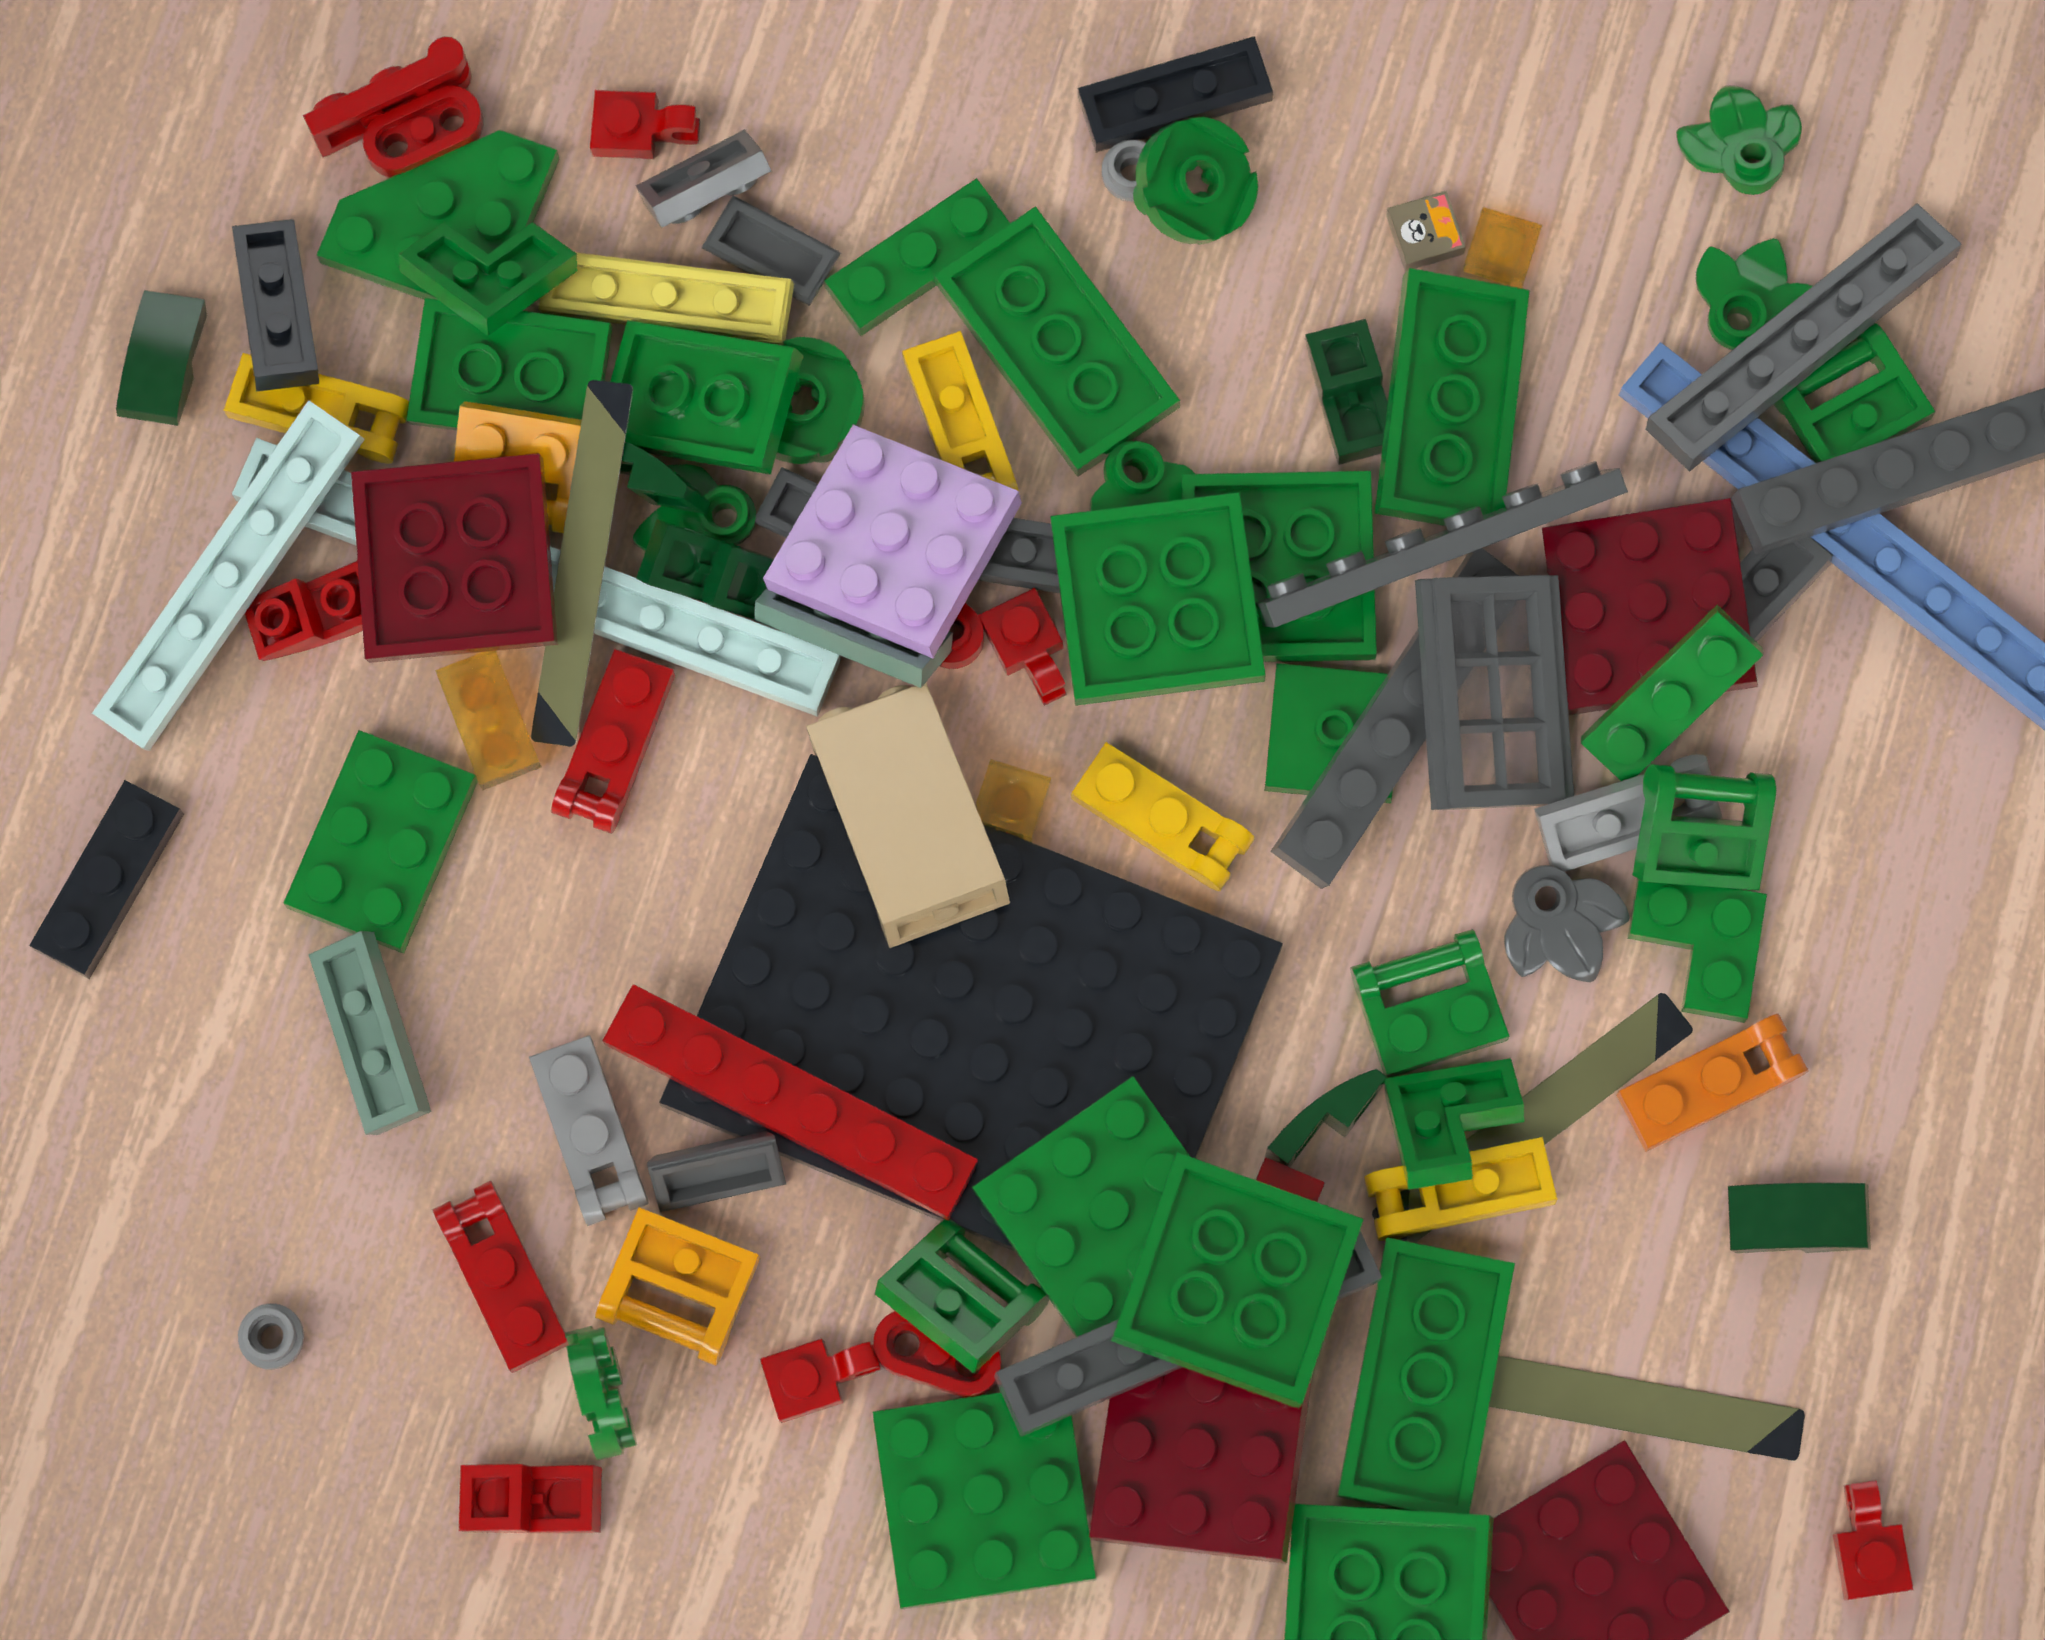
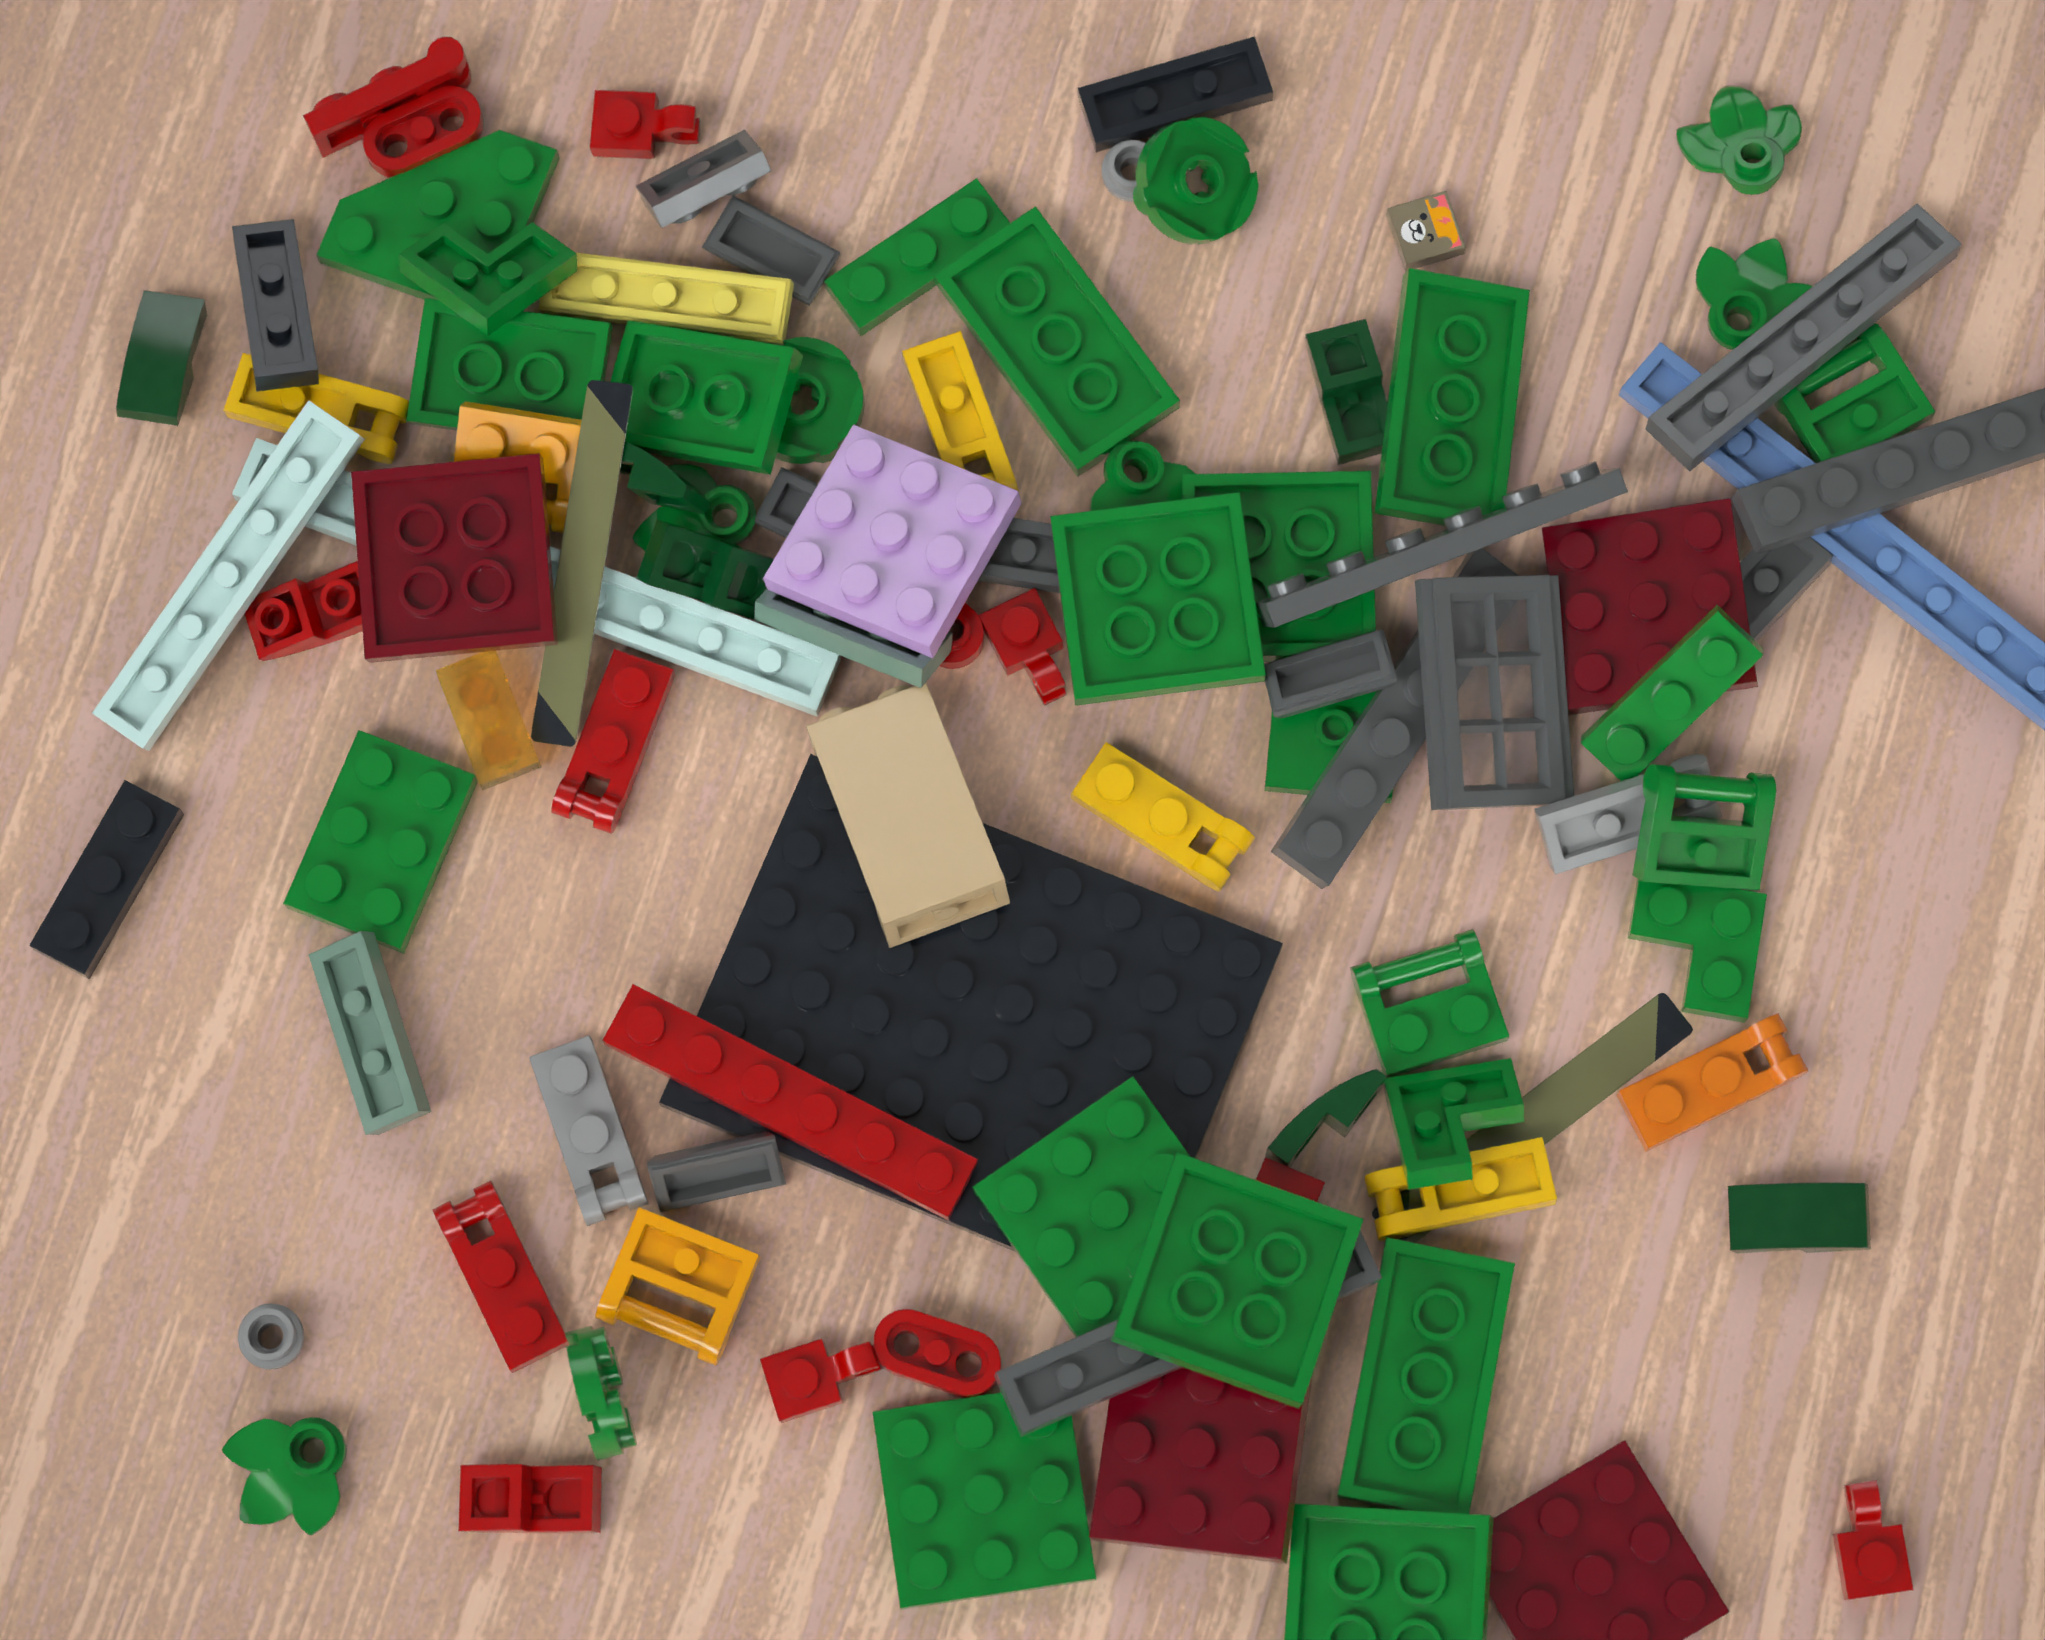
(281, 1477): none -> green plate
(950, 1305): green plate -> none
(1012, 799): clear yellow plate -> none
(1329, 674): none -> dark grey tile
(1502, 248): clear yellow plate -> none
(1567, 931): dark grey plate -> none
(1647, 1408): olive sticker -> none

